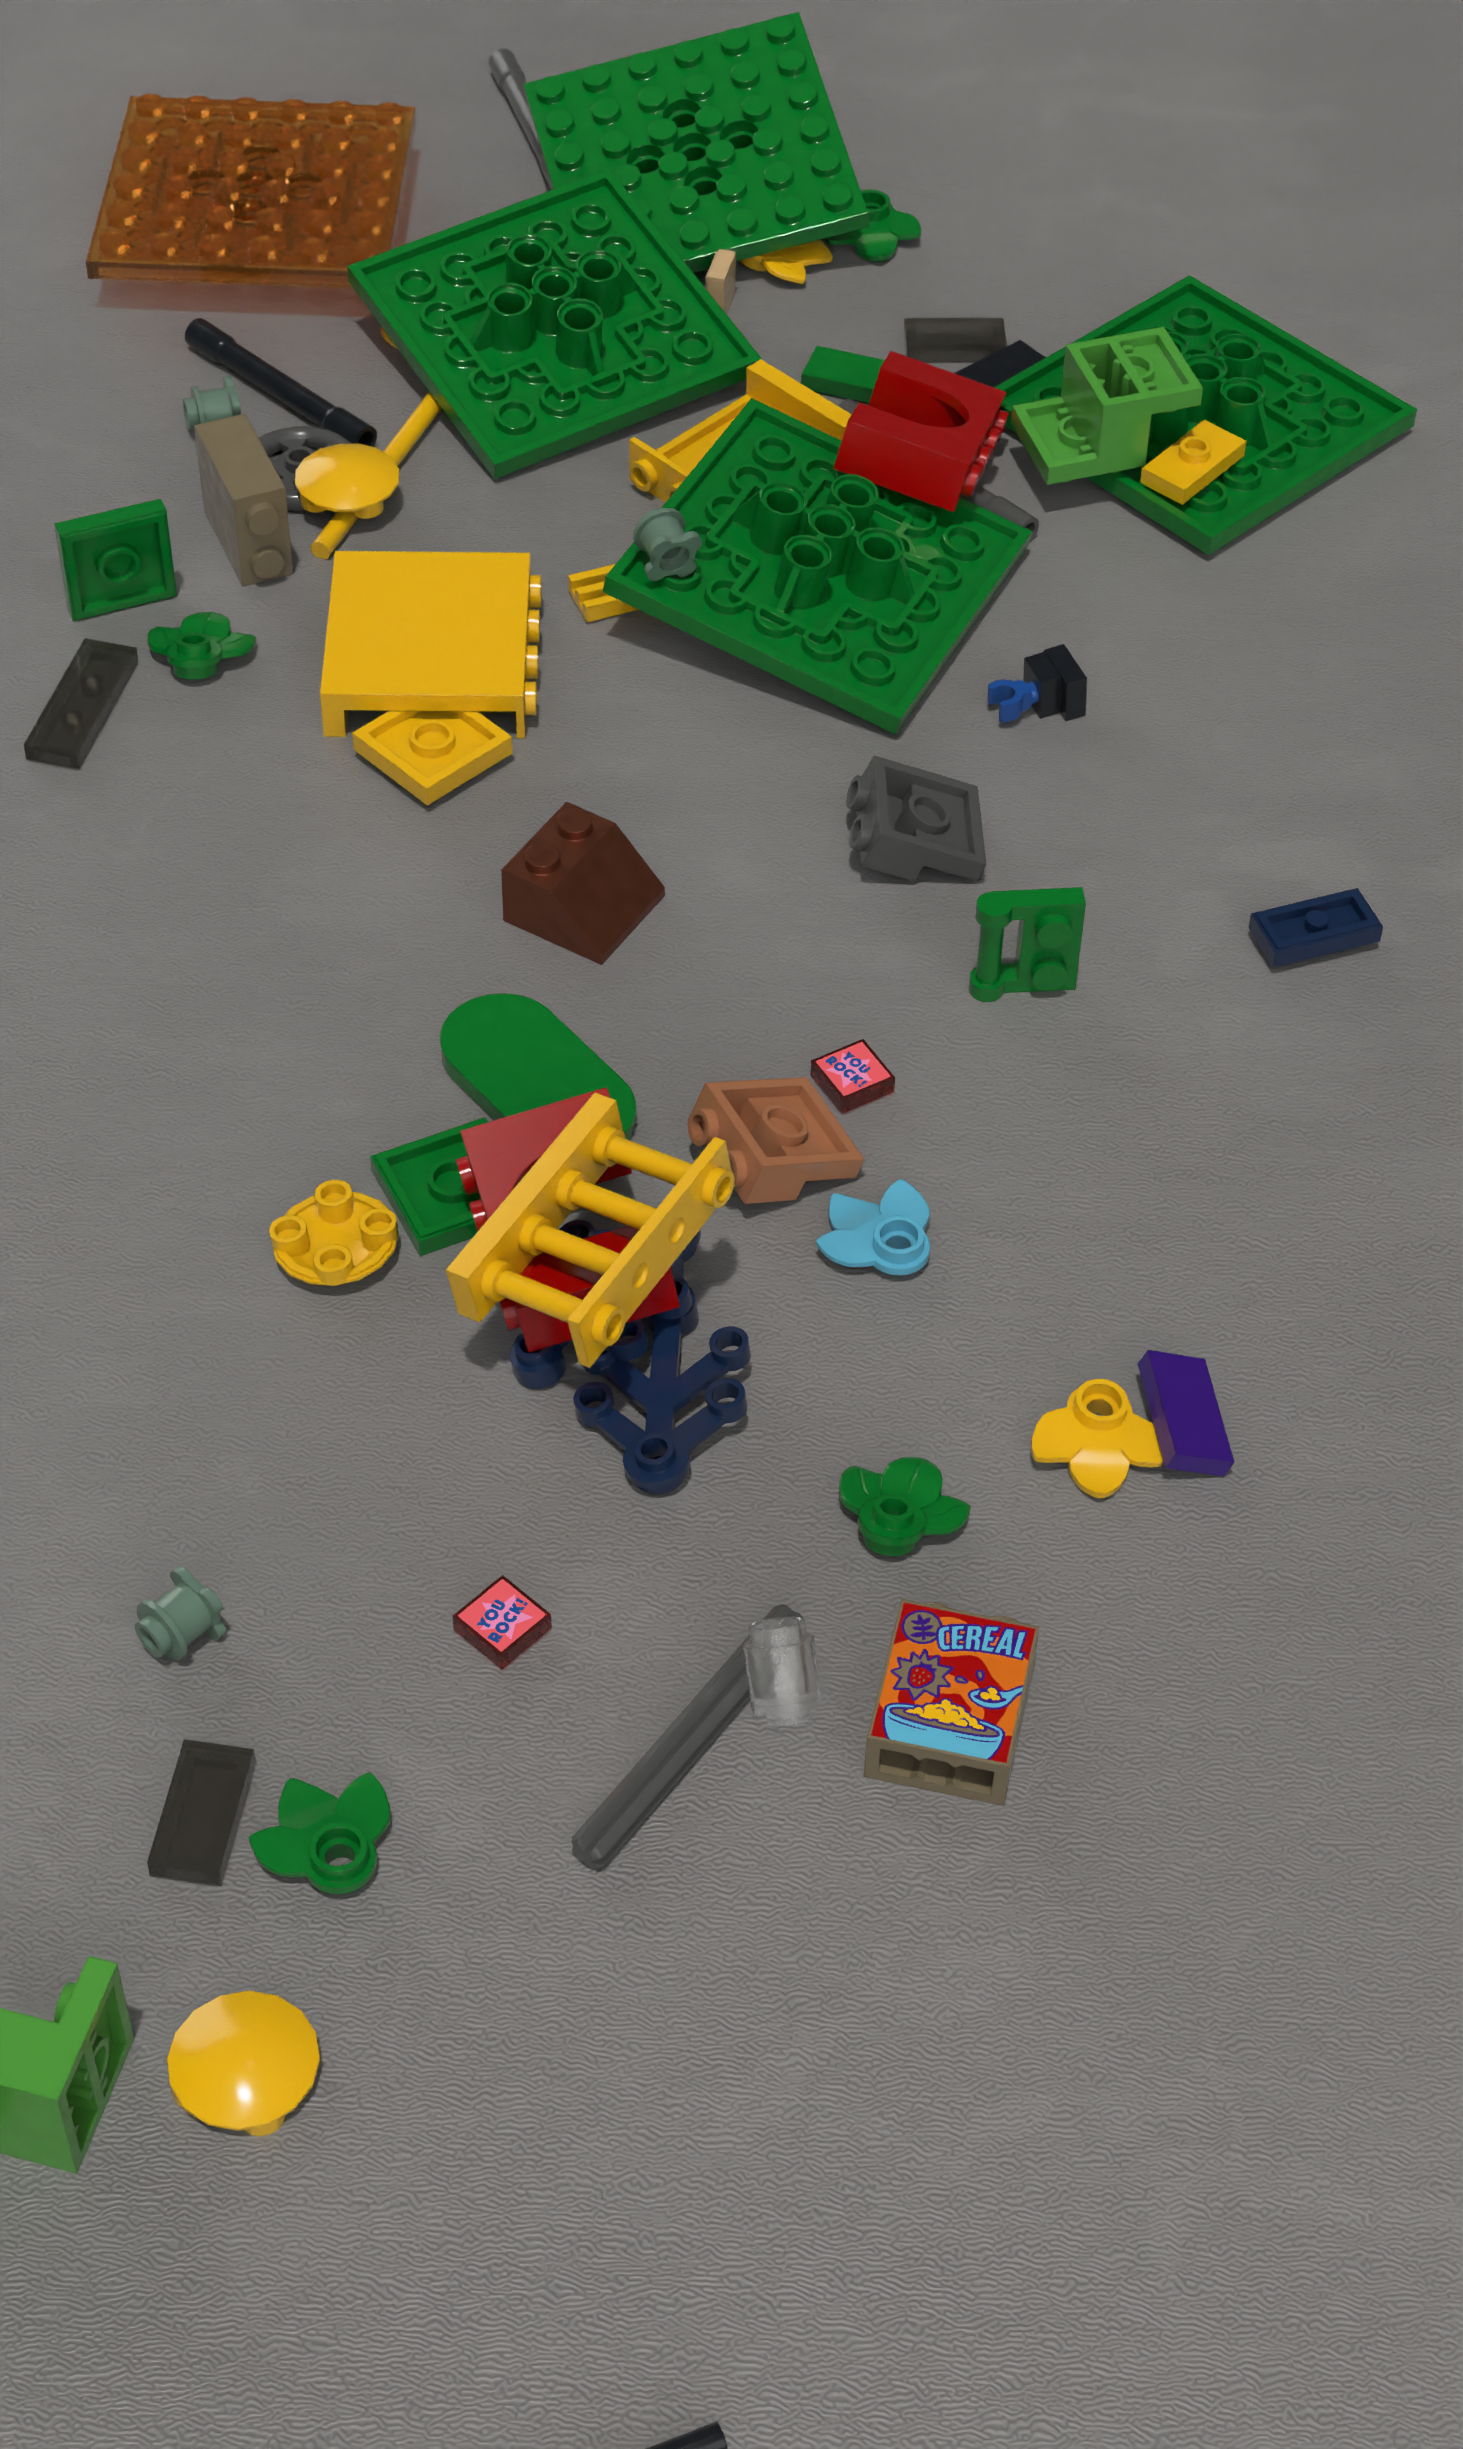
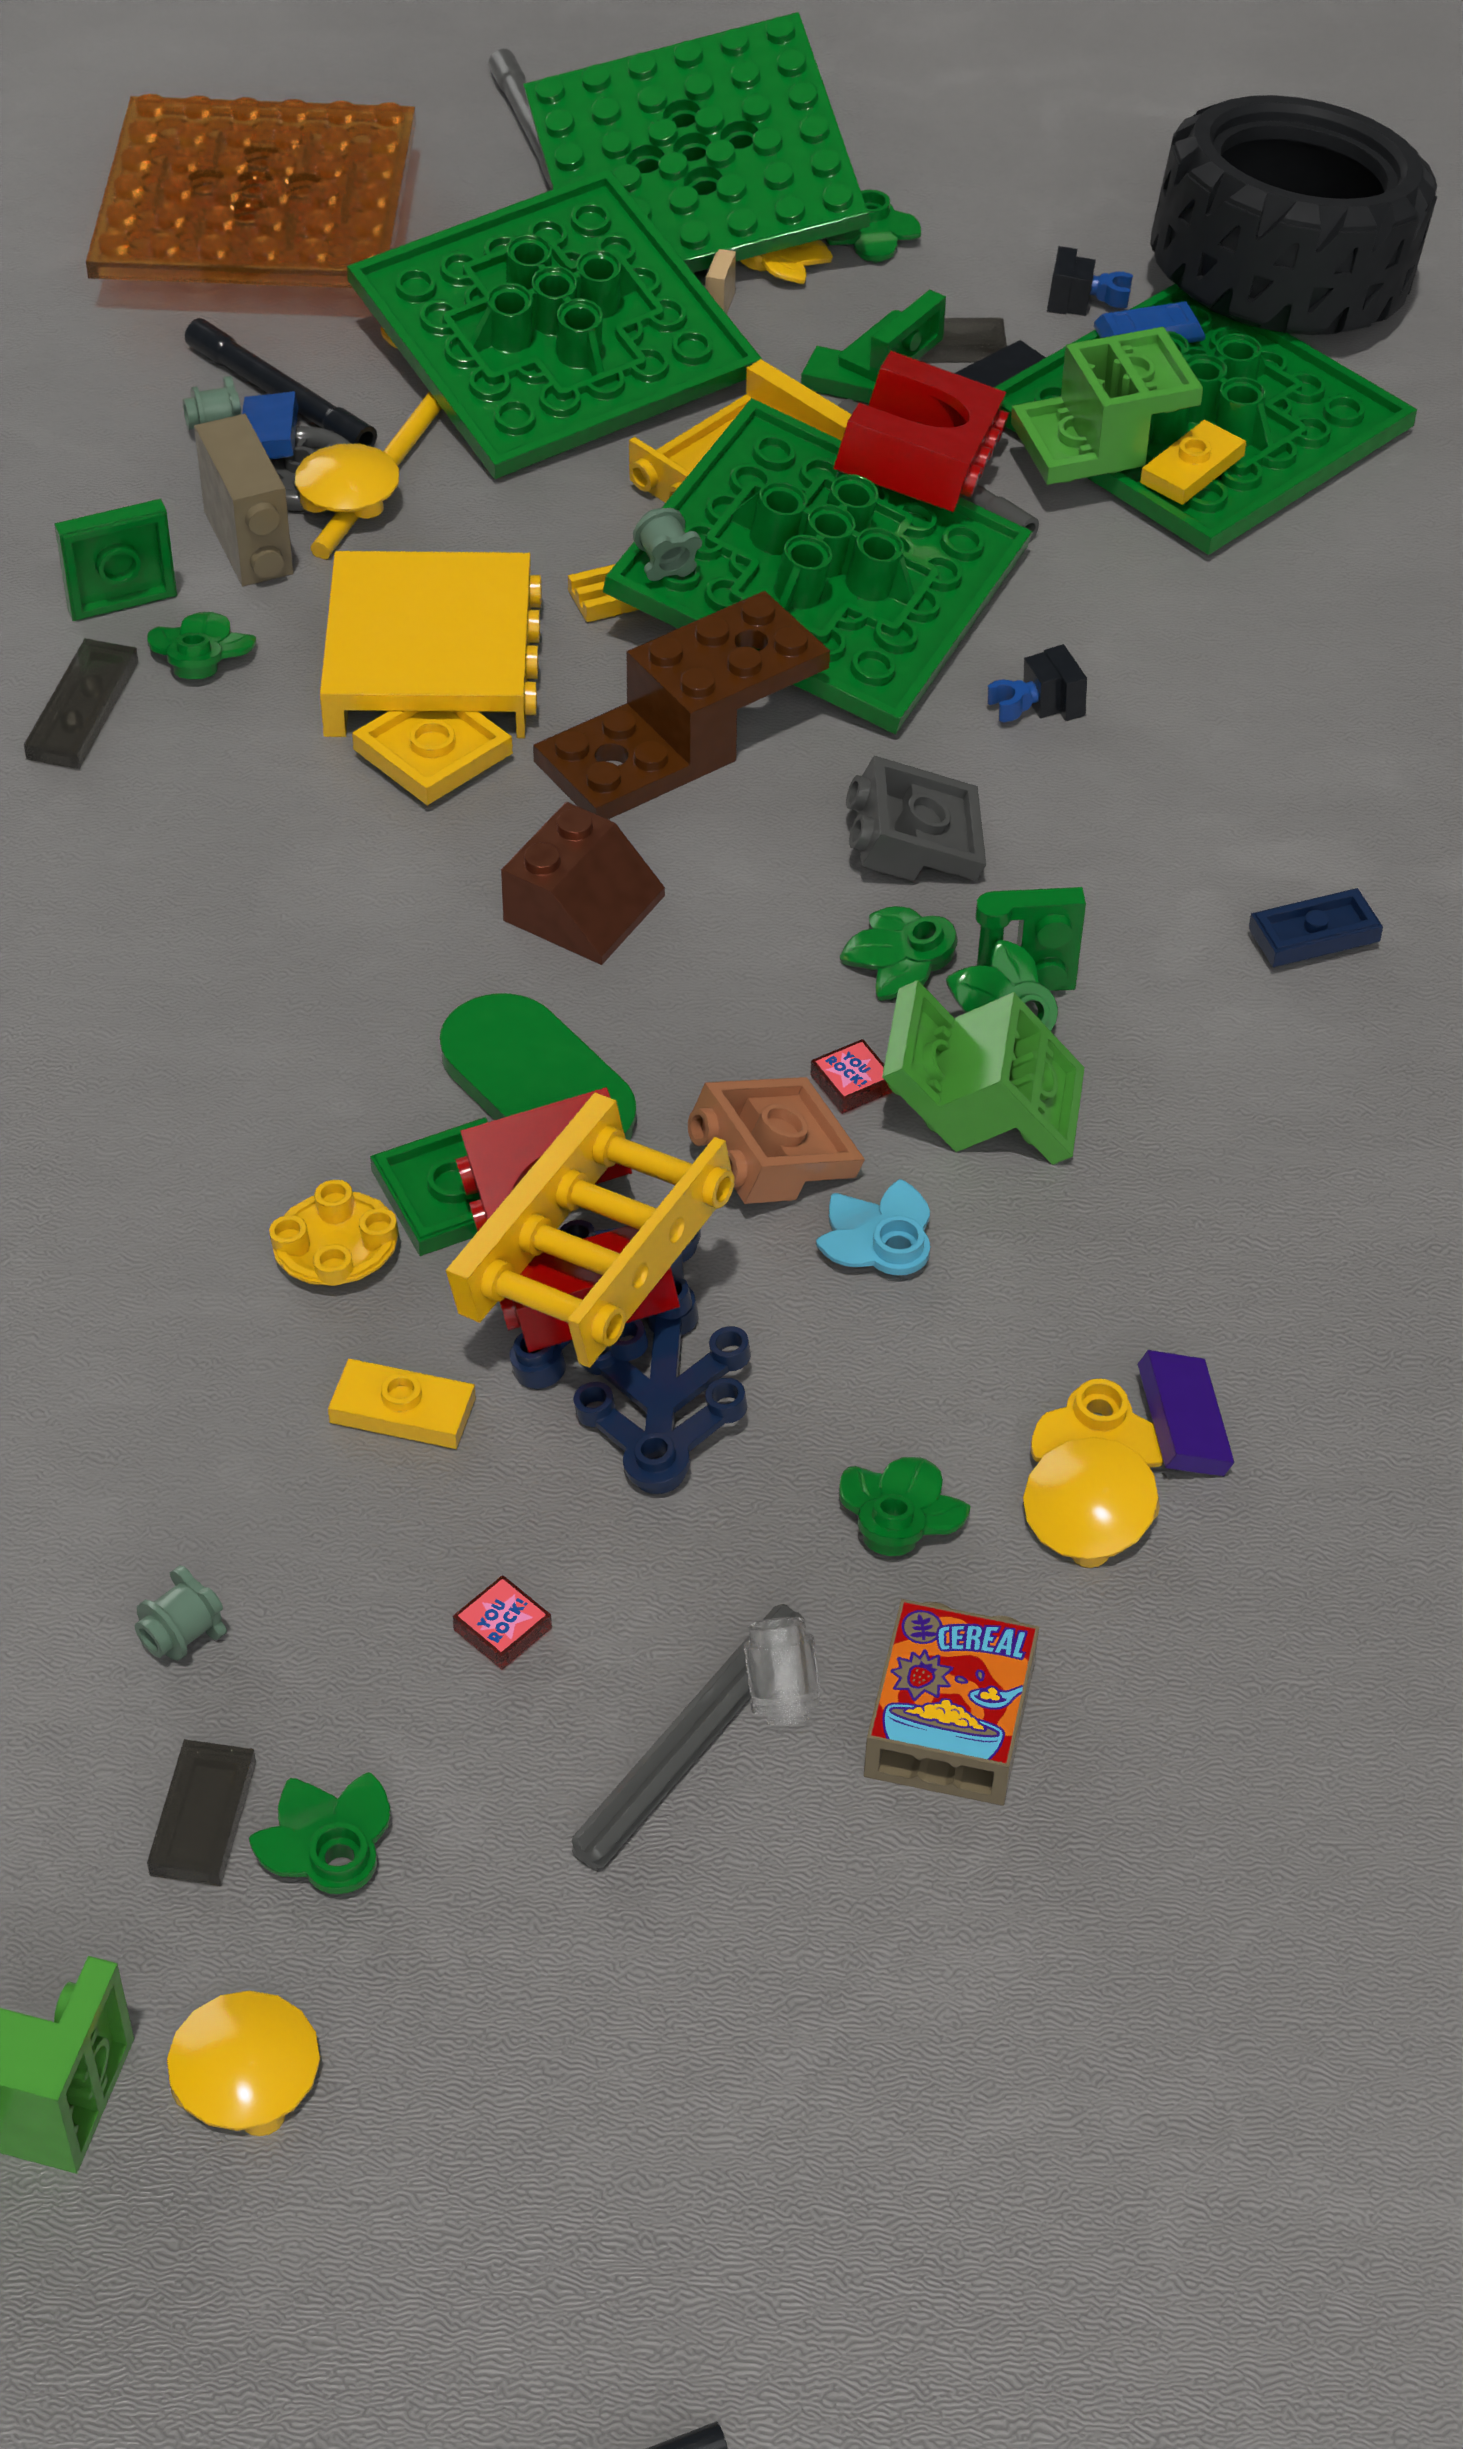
(274, 421): none -> blue tile
(402, 1403): none -> yellow plate
(681, 706): none -> reddish brown bracket
(901, 948): none -> green plate
(904, 332): none -> green panel
(984, 1072): none -> bright green bracket
(1009, 971): none -> green plate
(1075, 282): none -> black piece
(1091, 1499): none -> yellow dish
(1173, 317): none -> blue tile
(1292, 214): none -> black tyre

